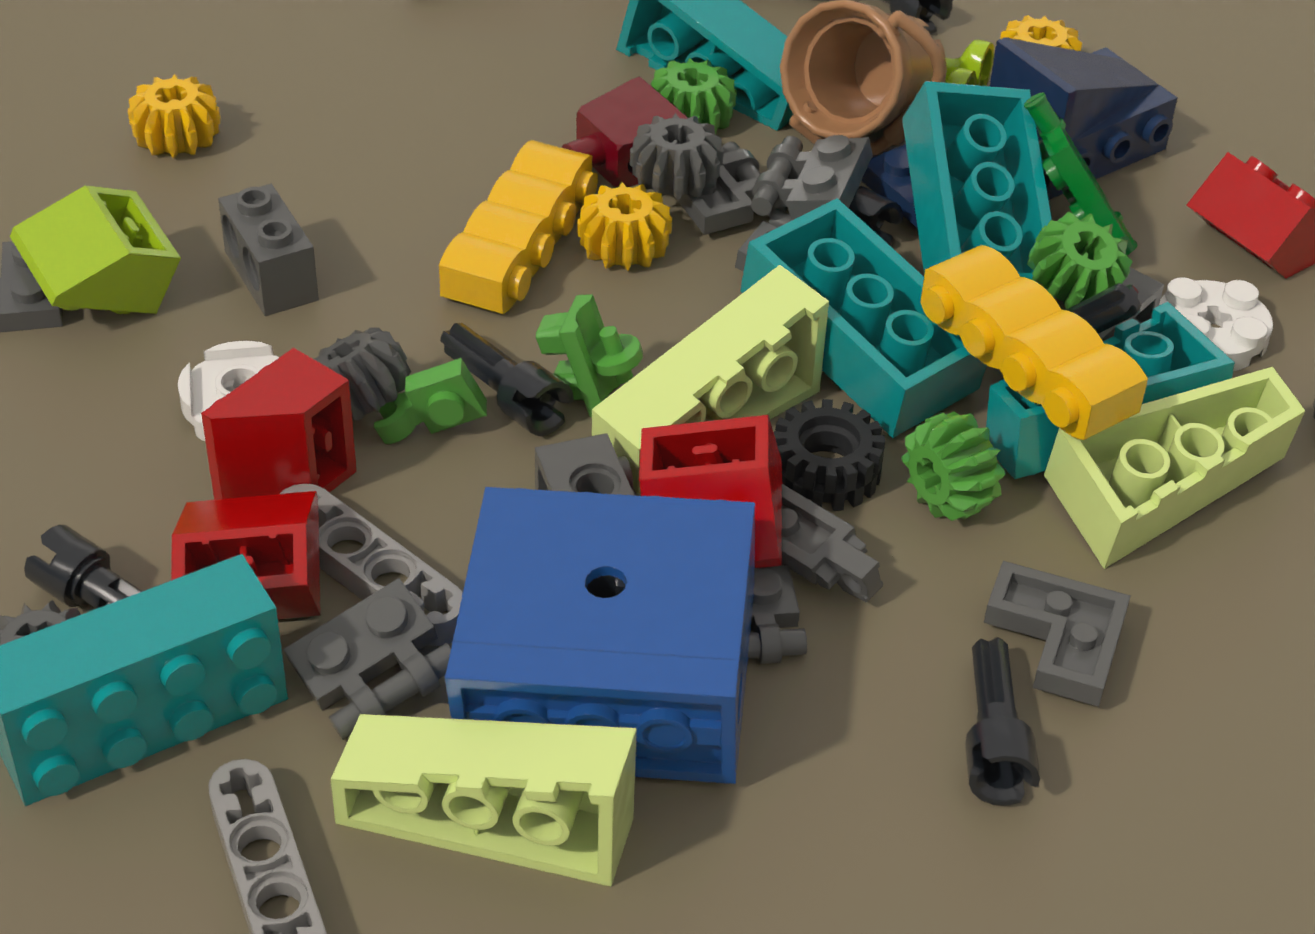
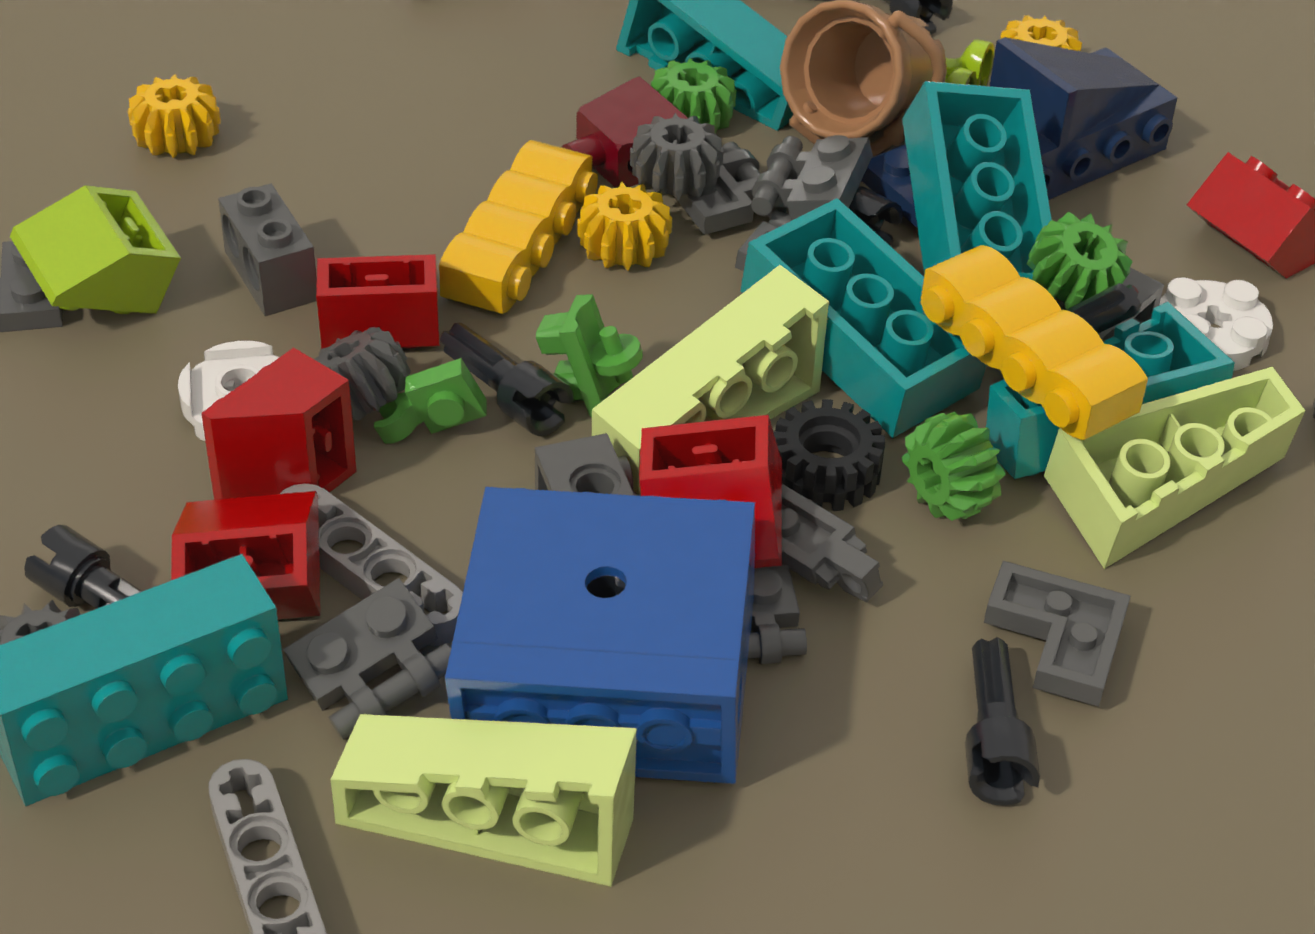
(379, 292): none -> red slope
(1070, 172): green plate -> none

